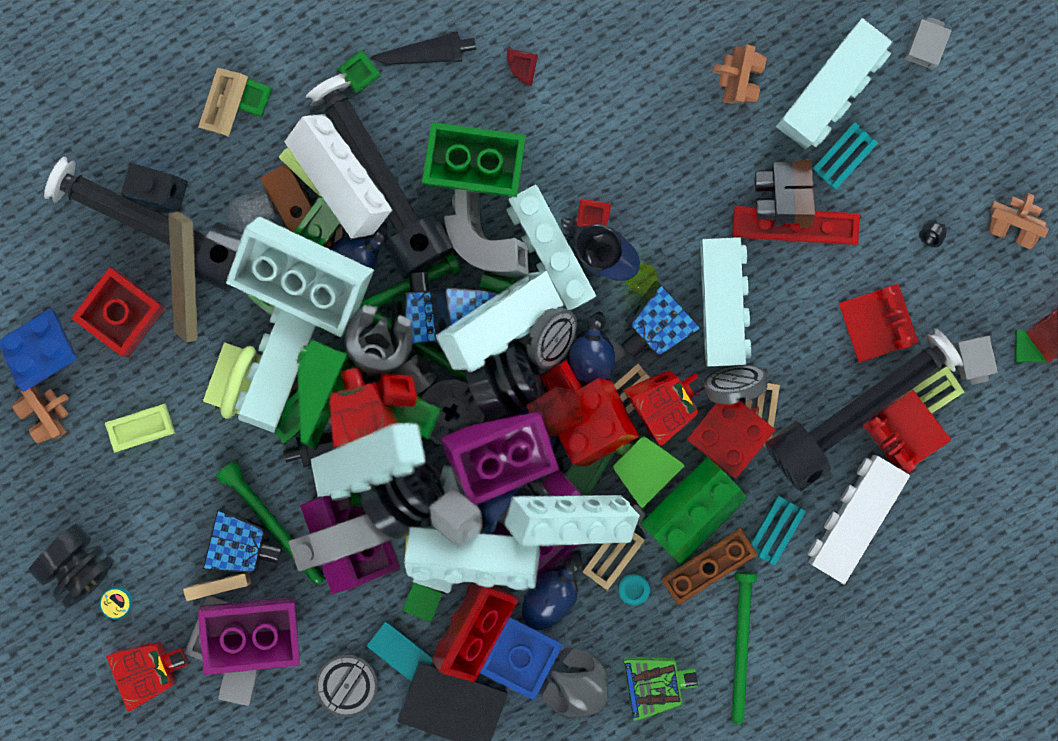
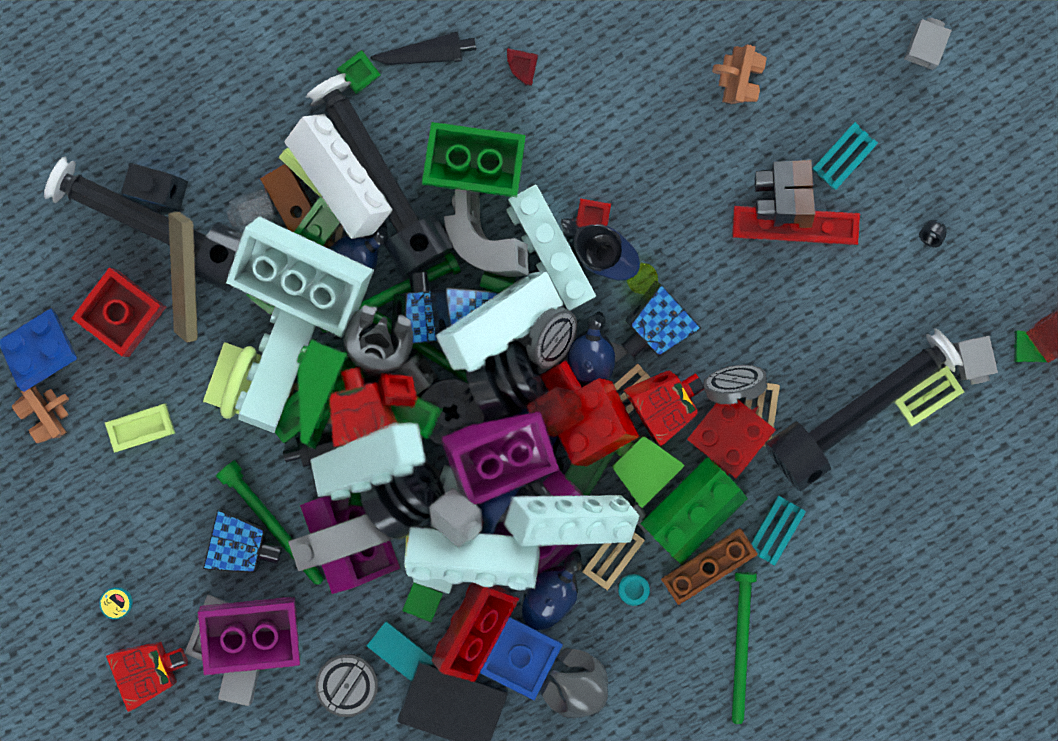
(71, 566): black wheel -> none
(217, 586): tan tile -> none
(226, 102): tan tile -> none
(255, 98): green tile -> none
(655, 684): torso -> none
(723, 302): light aqua brick -> none
(838, 79): light aqua brick -> none
(858, 518): white brick -> none
(878, 323): red hinge -> none
(907, 432): red hinge -> none
(1030, 226): nougat hips -> none

